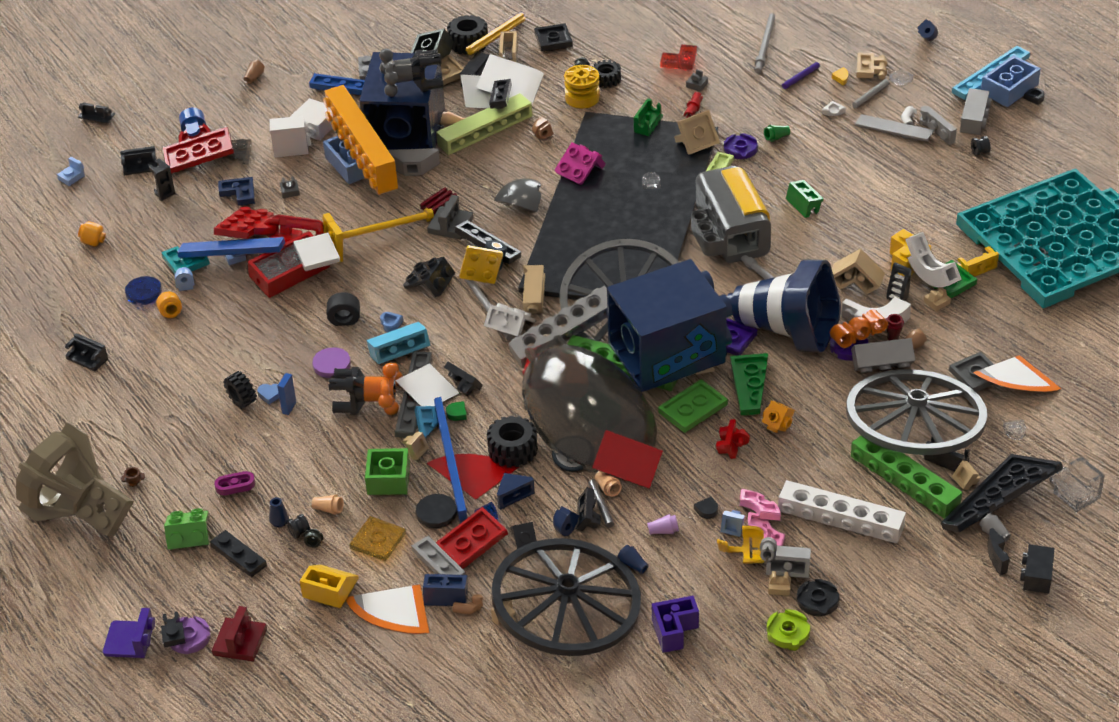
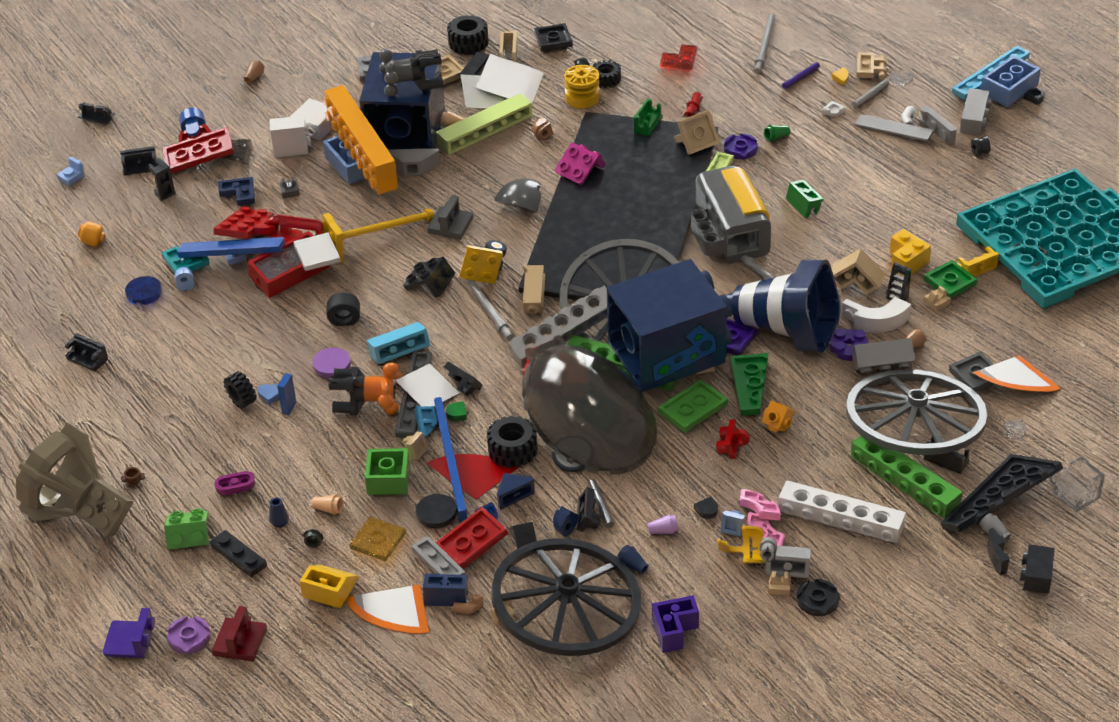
(169, 304): light orange head -> none
(172, 631): black plate -> none
(297, 526): black wheel -> none
(326, 82): blue plate -> none
(391, 321): medium blue tile -> none
(434, 40): pearl dark grey slope -> none
(437, 200): dark red tile -> none
(479, 237): black plate -> none
(493, 35): yellow axle -> none
(500, 94): black plate -> none
(507, 319): white bracket -> none
(610, 485): light nougat cone -> none
(627, 459): red tile -> none
(651, 180): clear tile -> none
(697, 81): dark grey tile -> none
(788, 639): lime plate -> none
(858, 328): orange piece -> none
(894, 327): dark red cone -> none
(927, 266): white arch -> none
(928, 30): dark blue piece -> none
(966, 475): tan tile -> none

